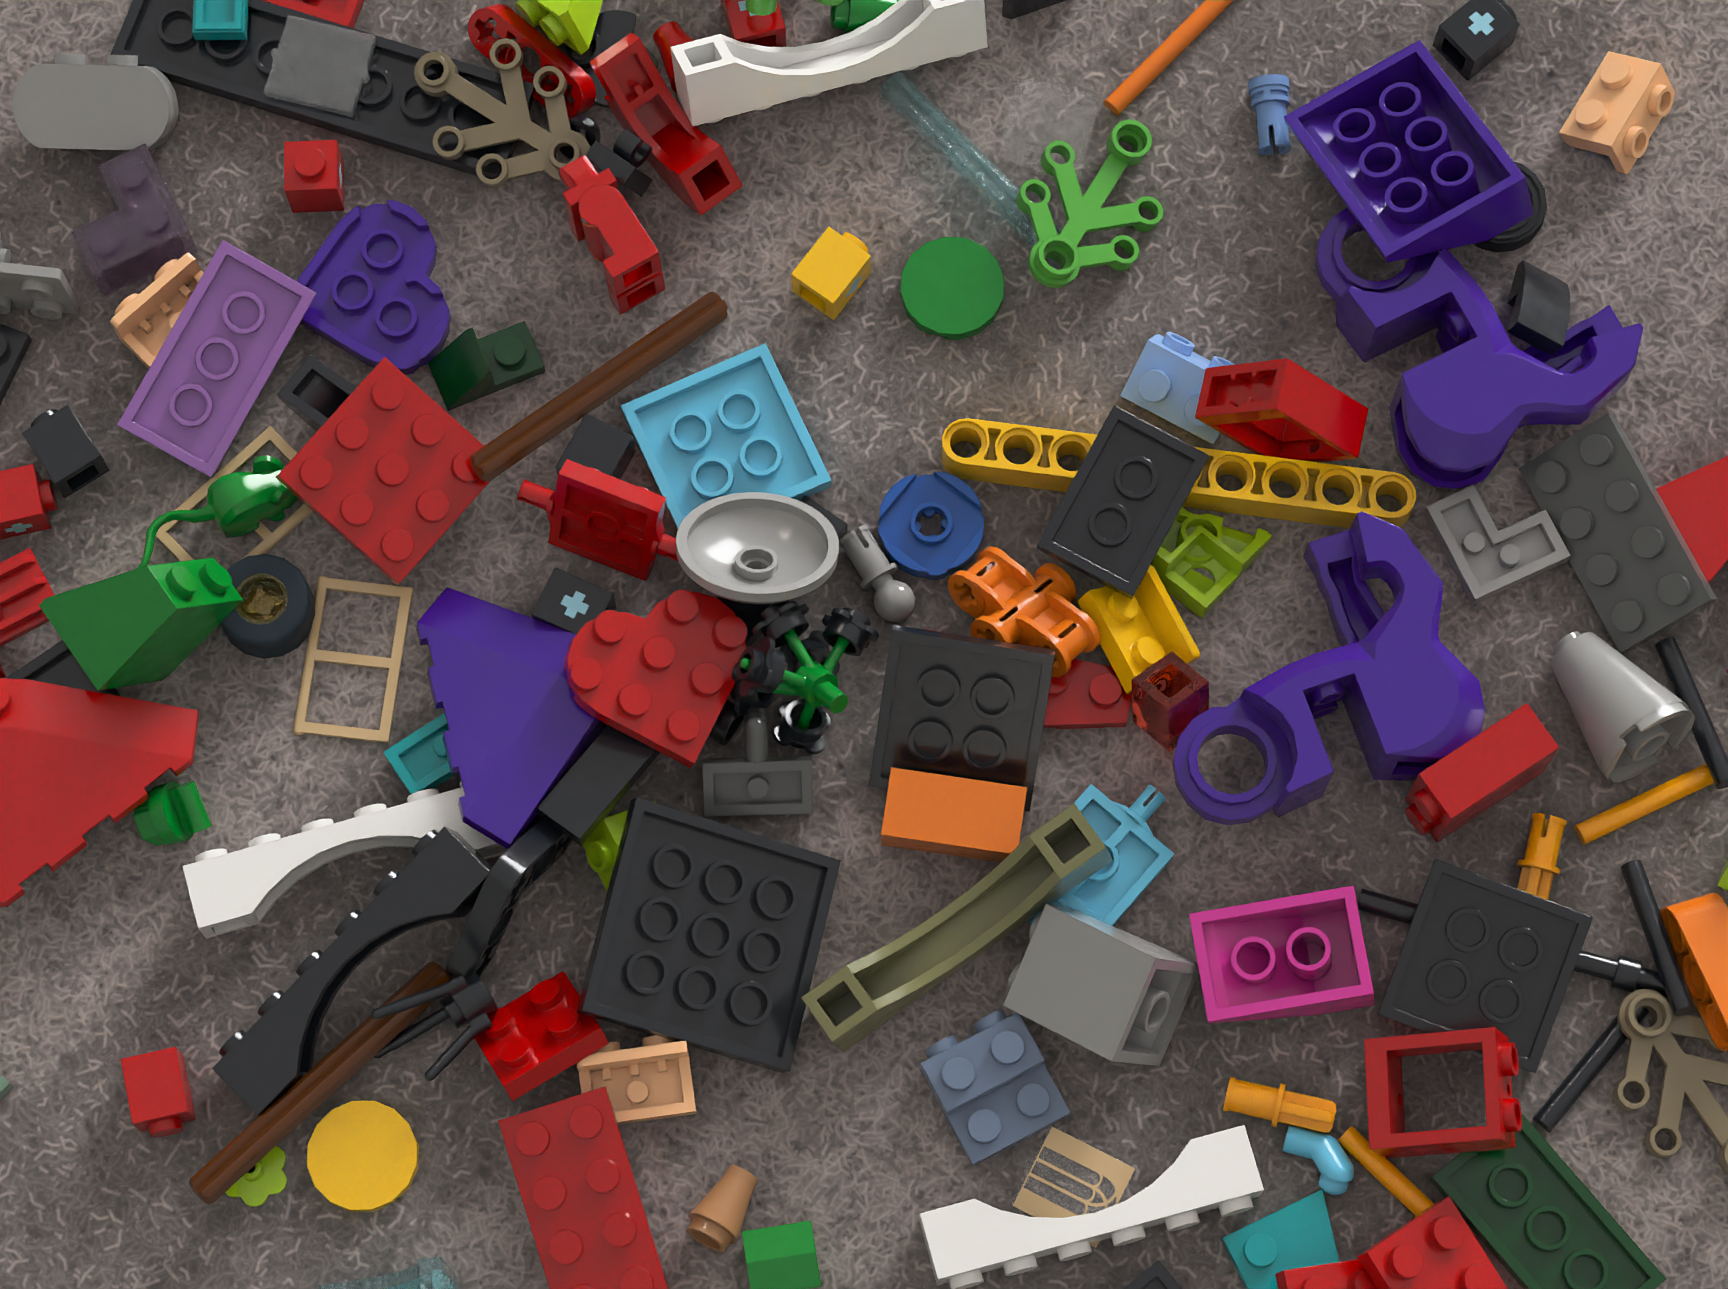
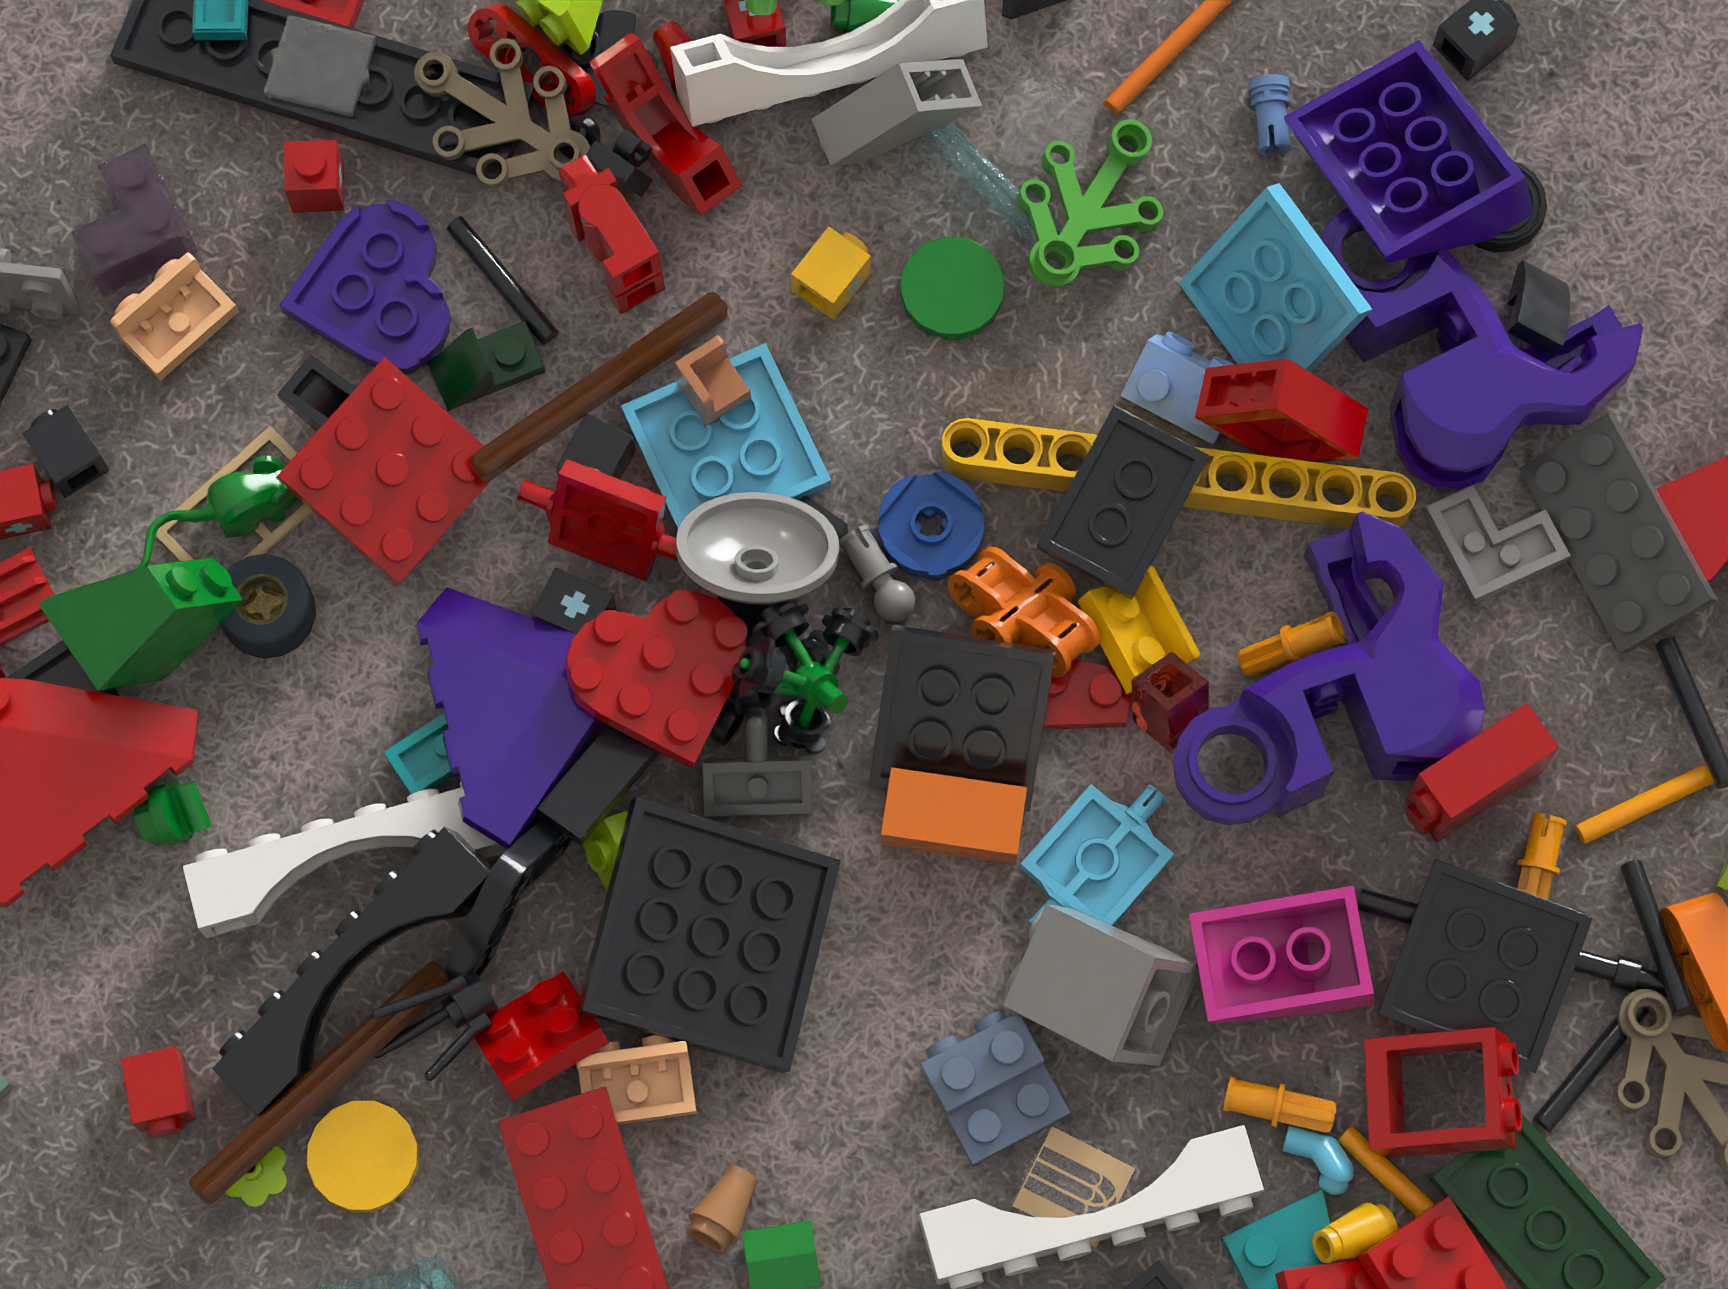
(95, 104): light grey brick -> none
(217, 358): medium lavender plate -> none
(392, 664): tan window -> none
(502, 280): none -> black bar
(711, 380): none -> nougat panel
(895, 110): none -> light grey slope
(1015, 891): olive arch -> none
(1207, 545): lime slope -> none
(1274, 287): none -> medium azure plate
(1292, 645): none -> light orange axle
(1353, 1233): none -> yellow cone
(1617, 706): light grey cone -> none
(1620, 109): light nougat bracket -> none

